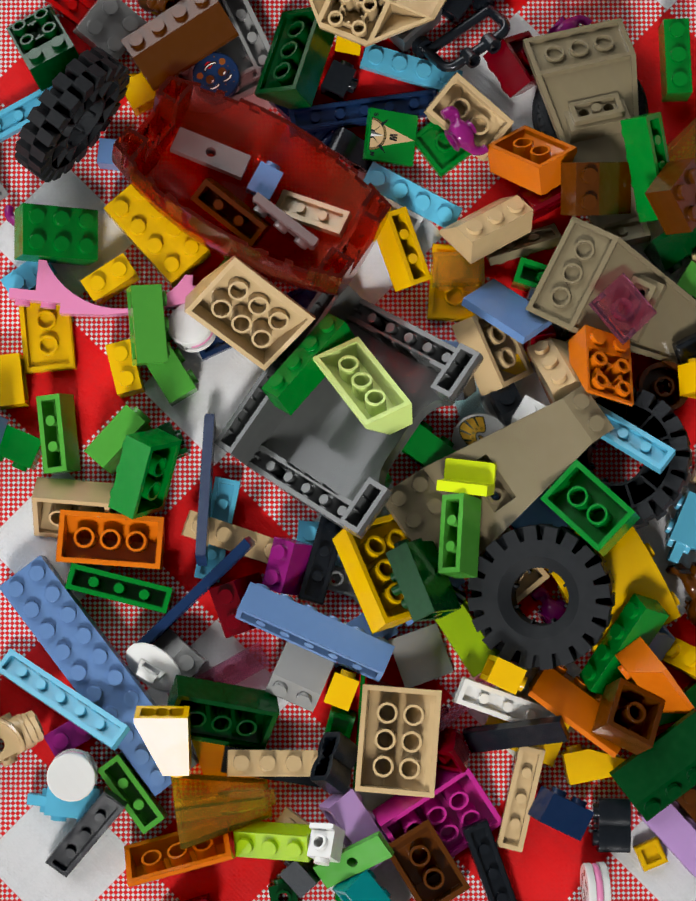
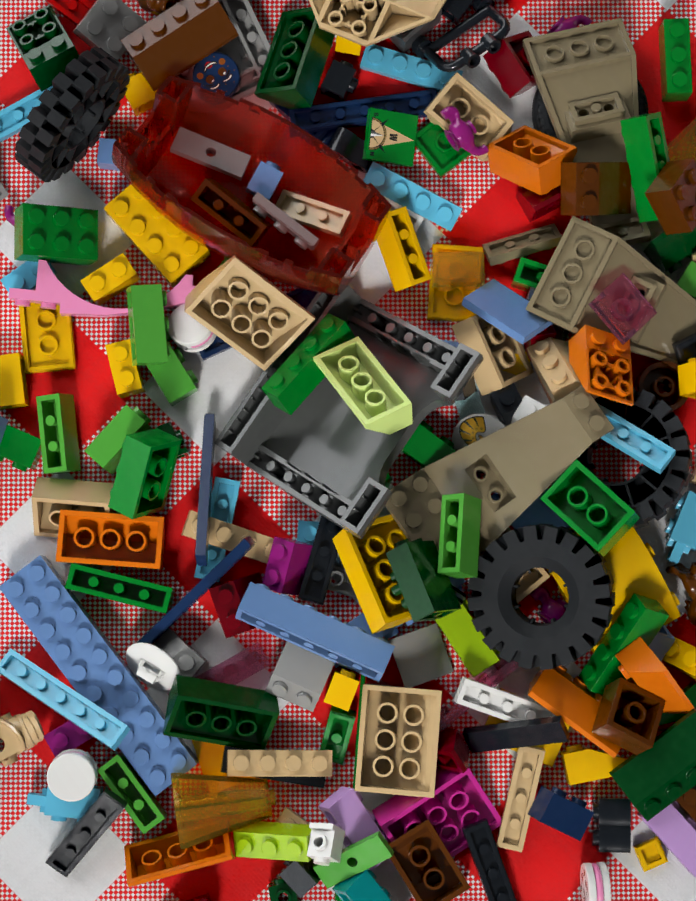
(167, 737): slope -> none
(334, 763): black brick -> none
(468, 477): neon yellow panel -> none
(490, 228): tan slope -> none
(504, 674): yellow brick -> none

